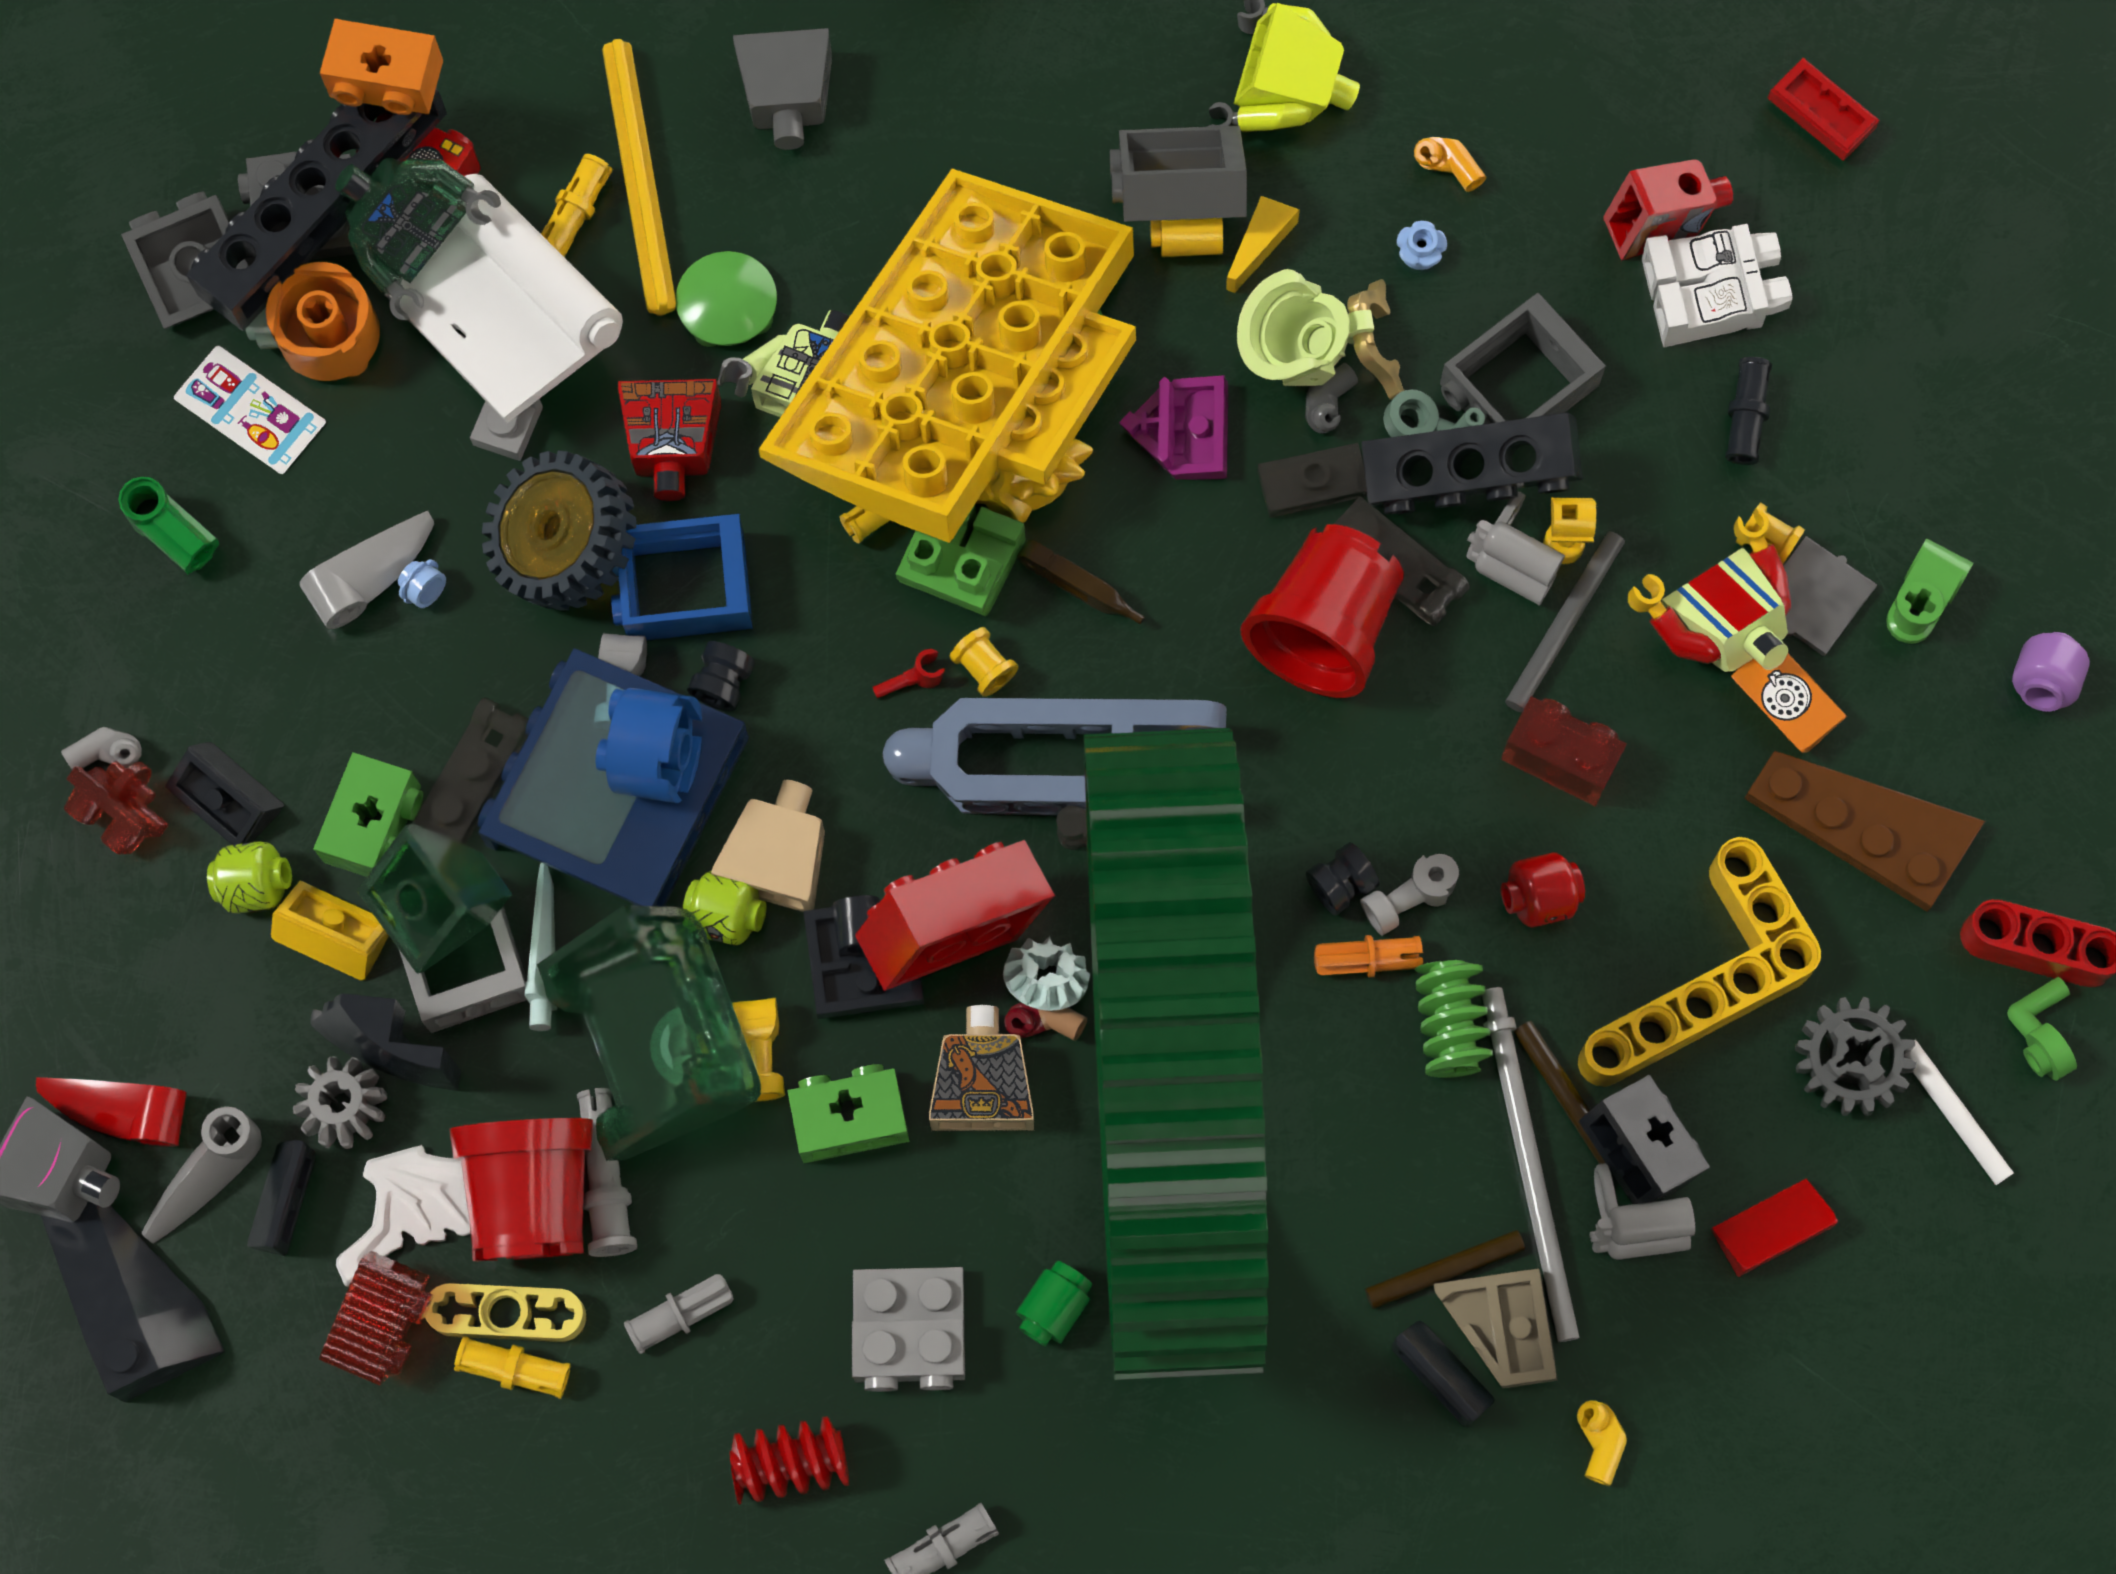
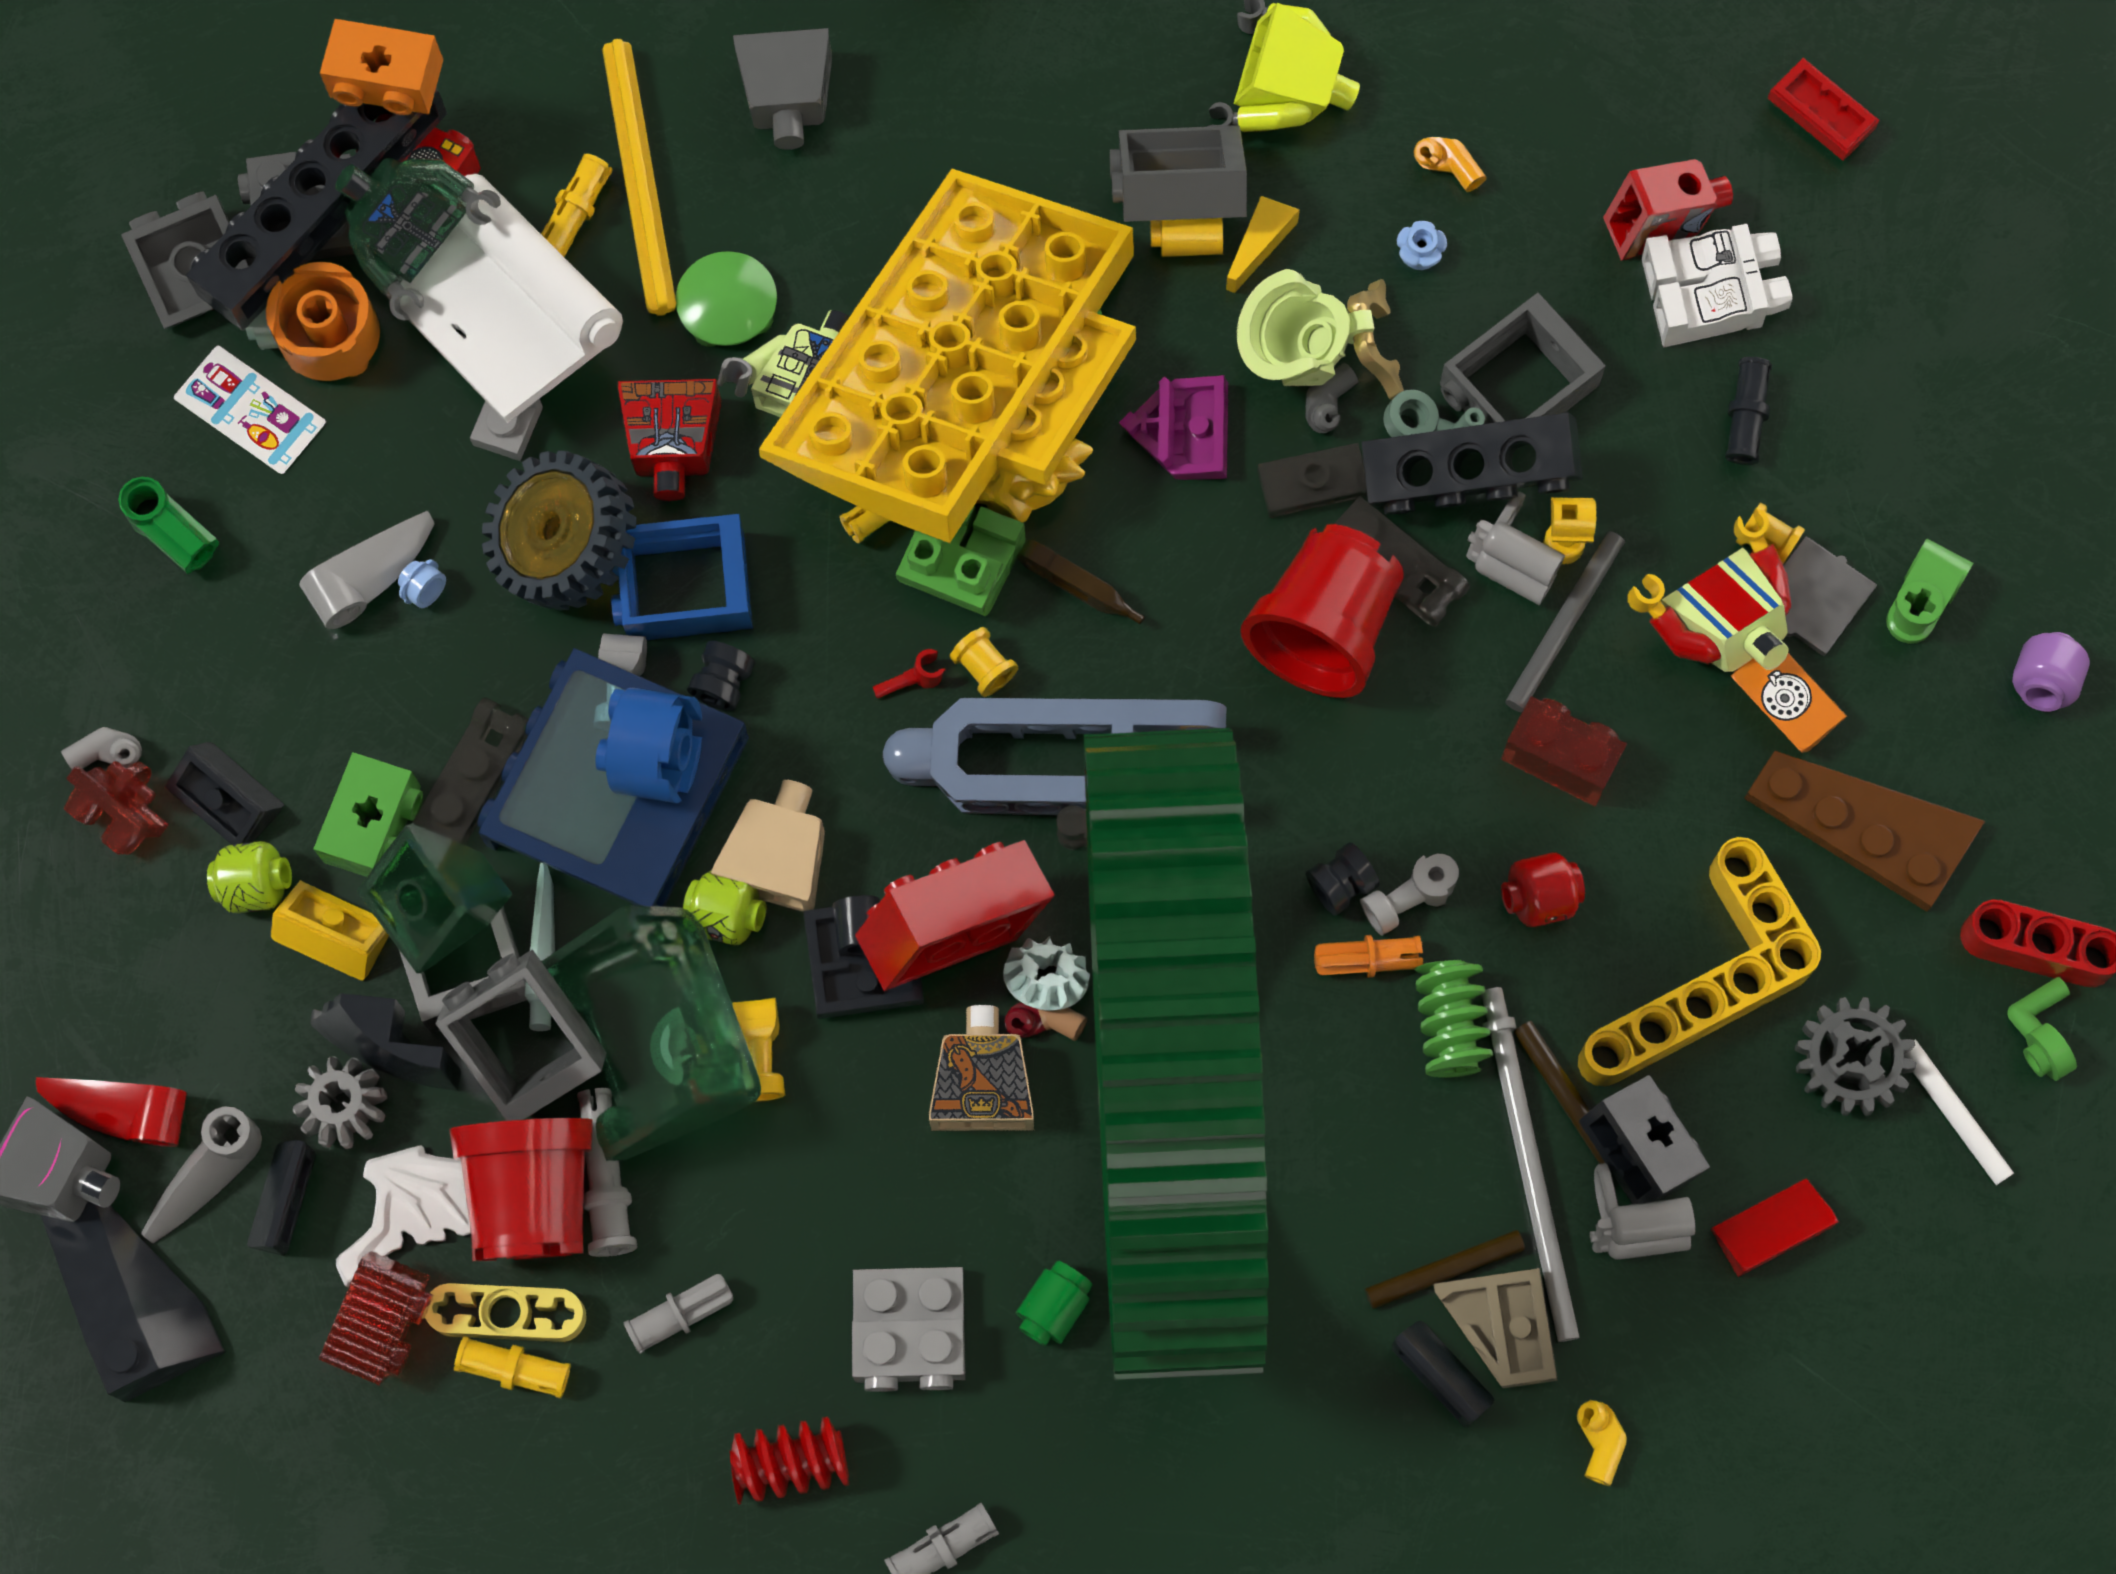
(565, 1073): none -> dark grey window
(876, 1121): bright green brick -> none

